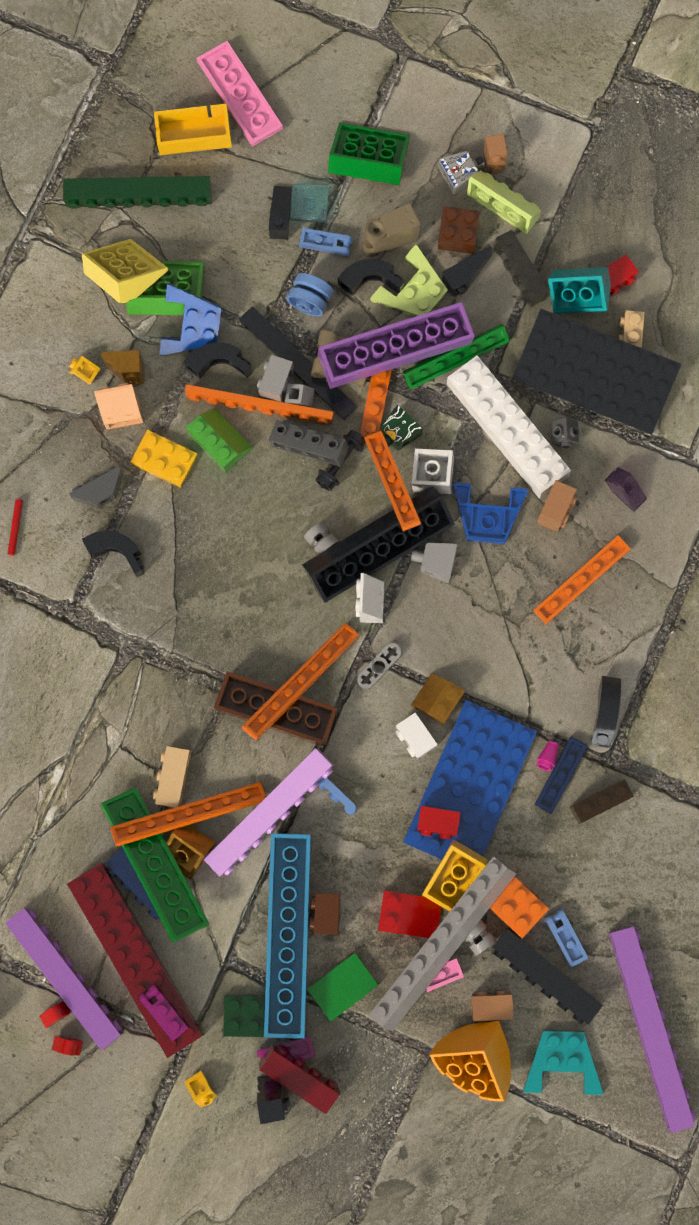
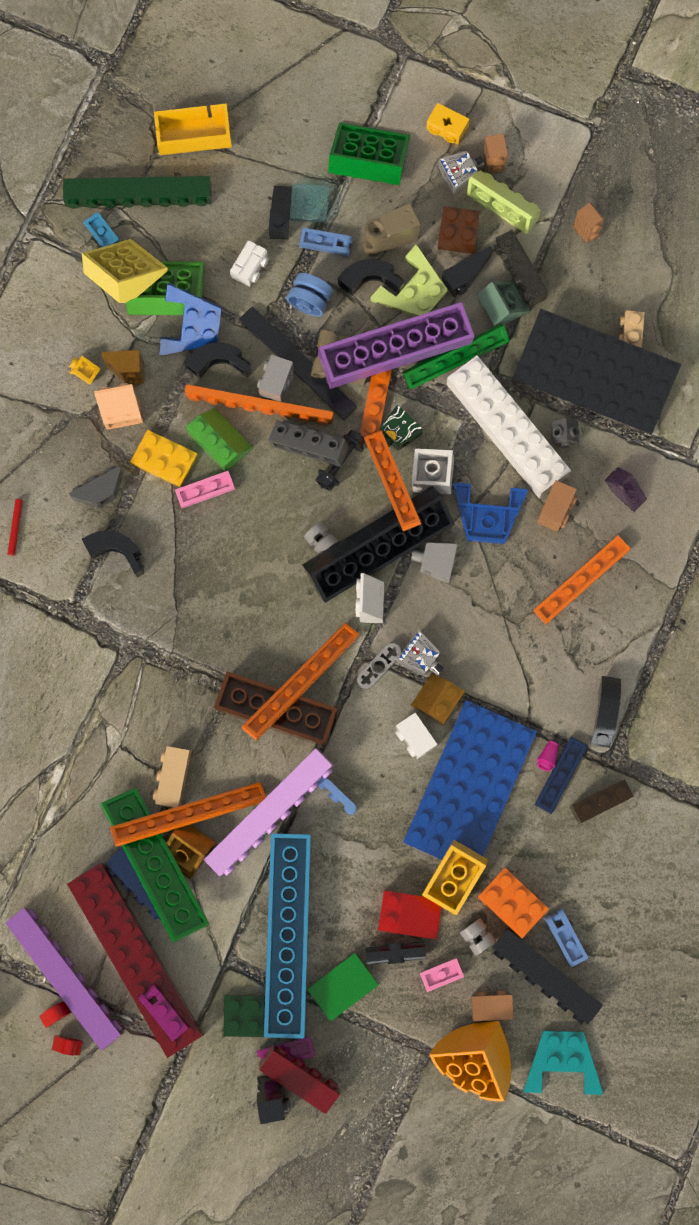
(100, 230): none -> dark azure plate
(200, 1089): yellow bracket -> none
(204, 489): none -> bright pink plate
(240, 93): bright pink plate -> none
(249, 263): none -> white brick
(299, 395): light grey brick -> none
(326, 914): reddish brown brick -> none
(395, 953): none -> black piece
(421, 656): none -> torso
(438, 822): red brick -> none
(442, 944): light grey brick -> none
(447, 124): none -> yellow brick
(503, 302): none -> sand green slope
(580, 290): teal slope -> none
(588, 223): none -> medium nougat brick
(621, 273): red brick -> none
(652, 1030): medium lavender brick -> none

